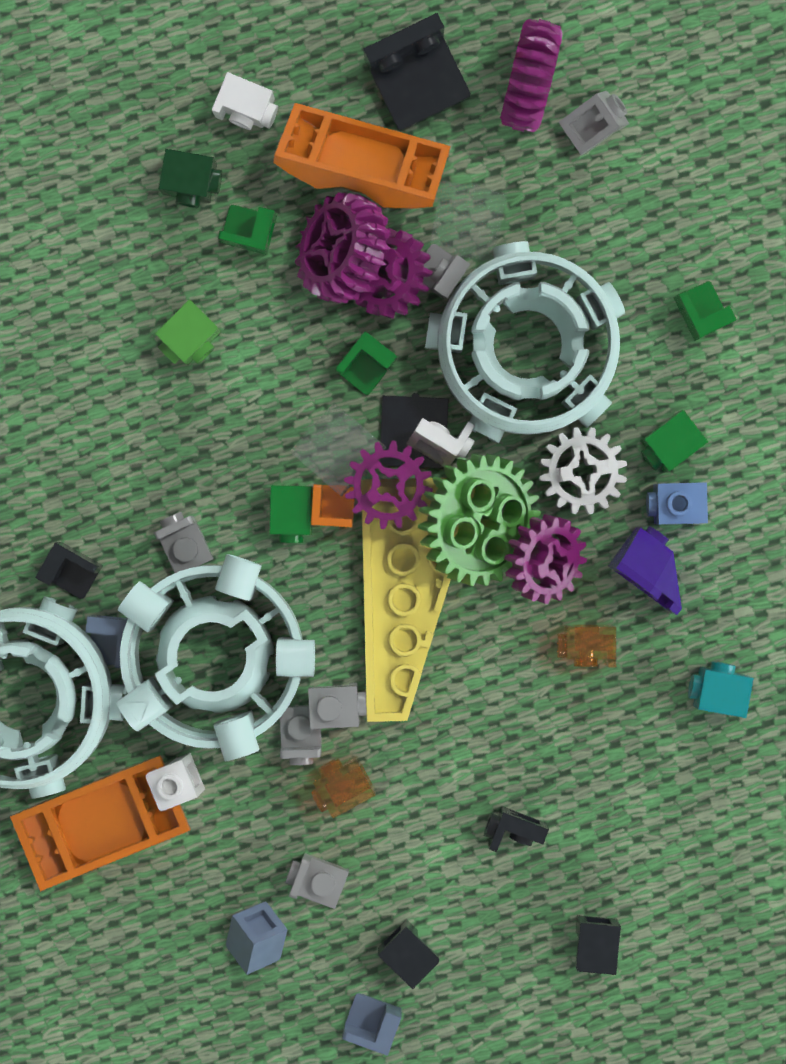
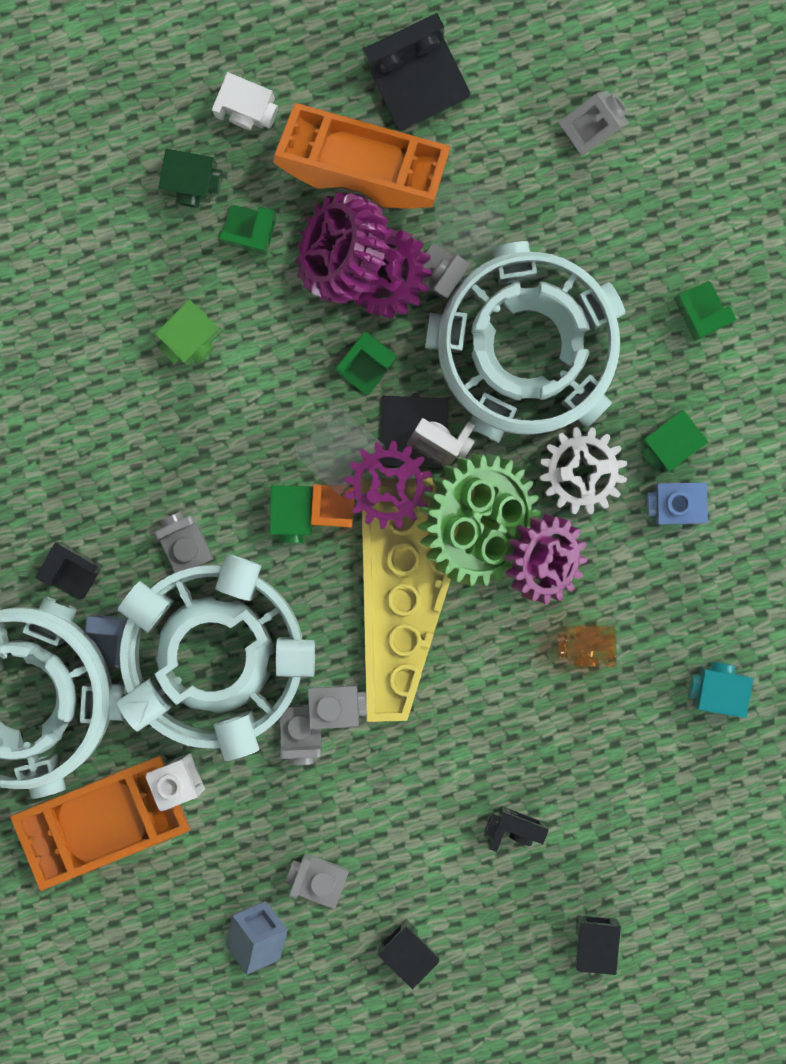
(342, 786): clear orange brick -> none
(372, 1023): sand blue panel -> none
(531, 75): magenta gear -> none
(649, 567): dark purple slope -> none

